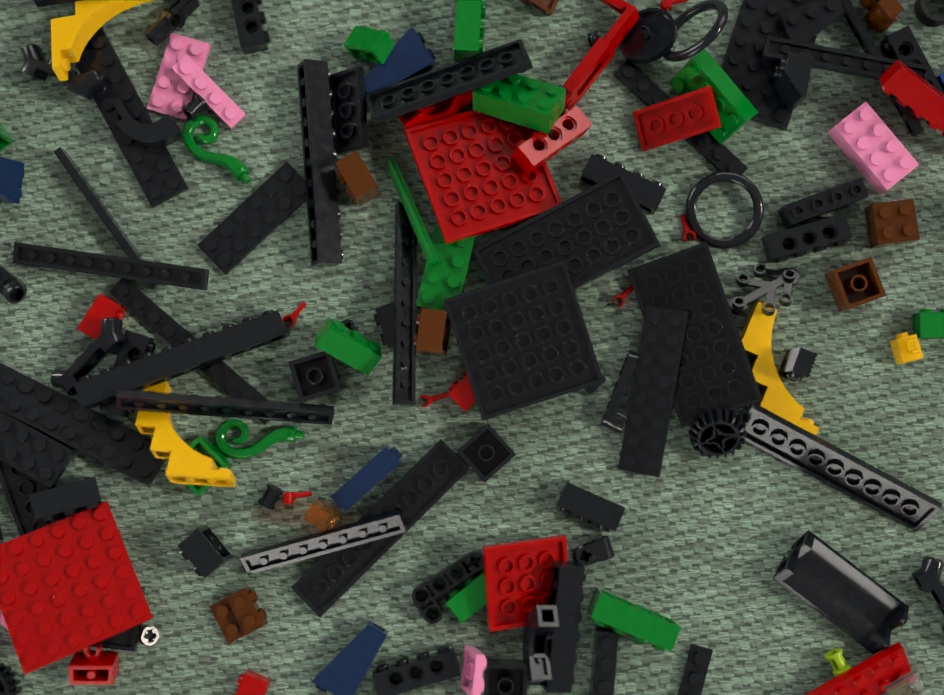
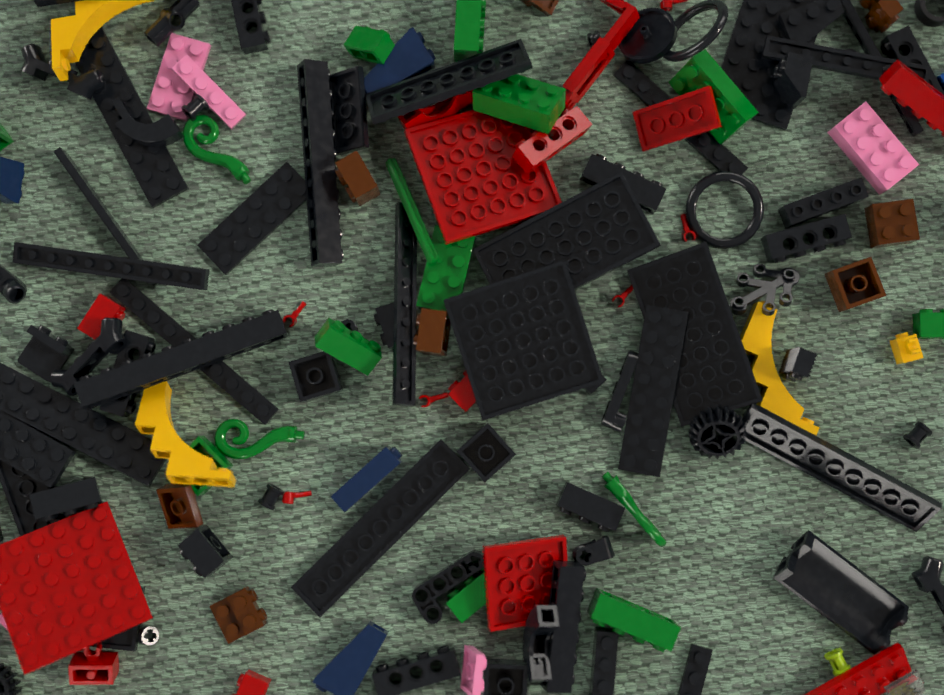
(45, 352): none -> black bracket
(179, 506): none -> reddish brown plate
(224, 407): black plate -> none
(322, 515): clear orange brick -> none
(323, 542): plate -> none
(624, 497): none -> green plant
(917, 435): none -> black bush

